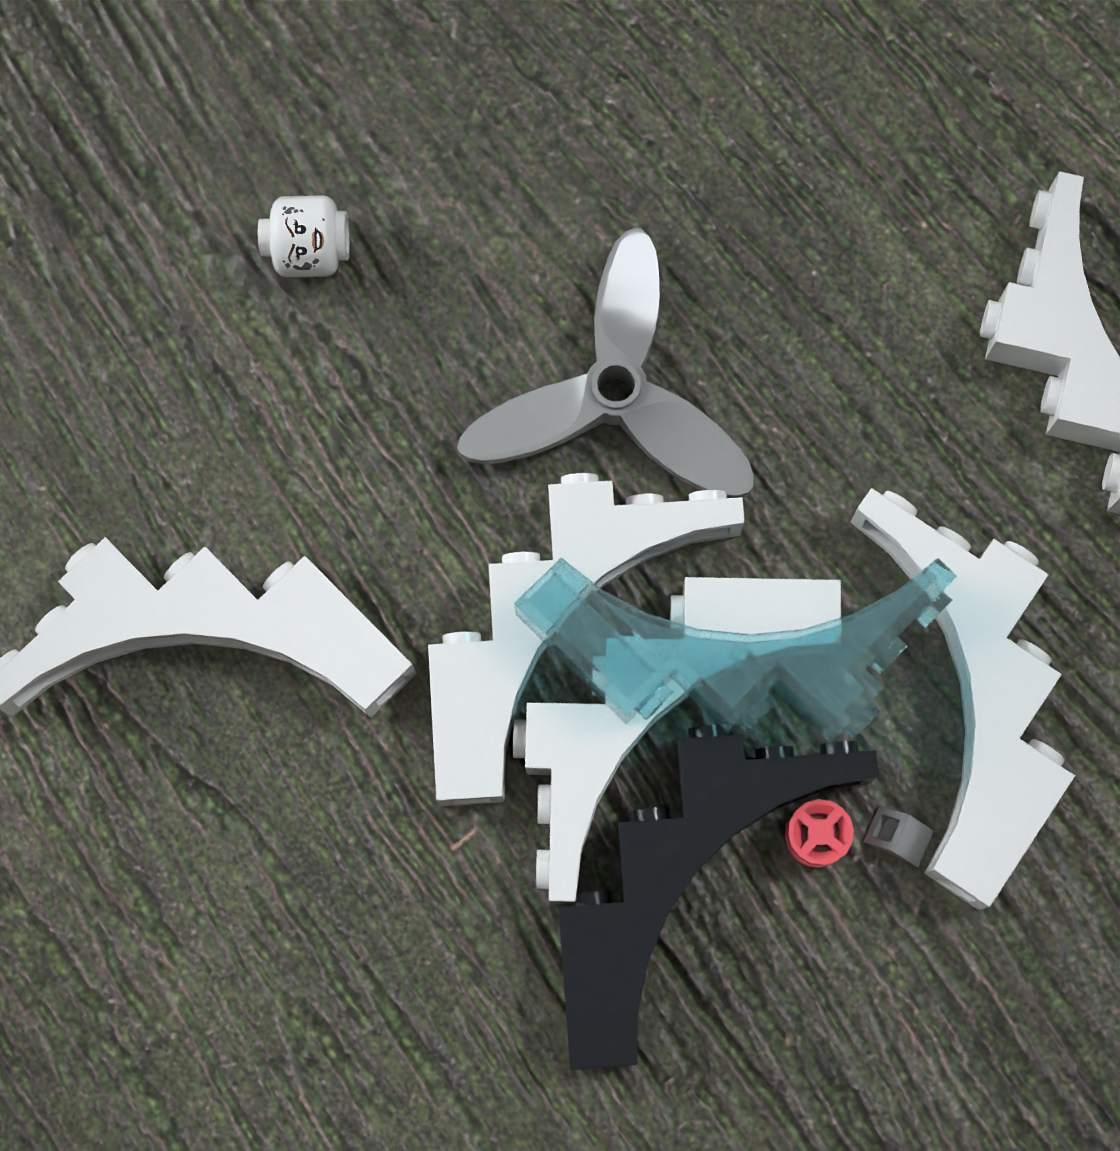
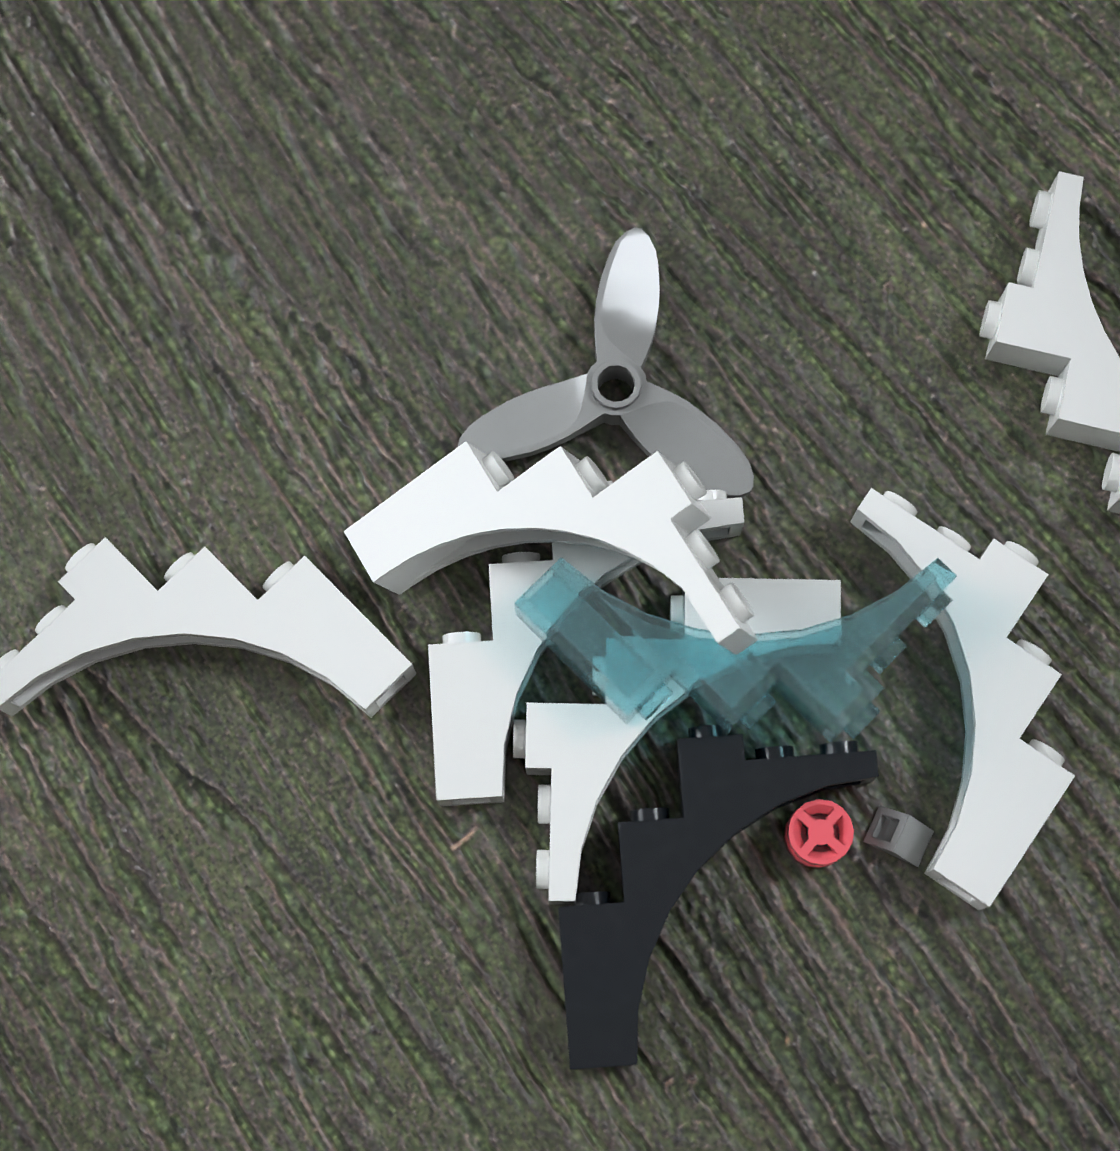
(305, 236): white head -> none
(477, 505): none -> white arch

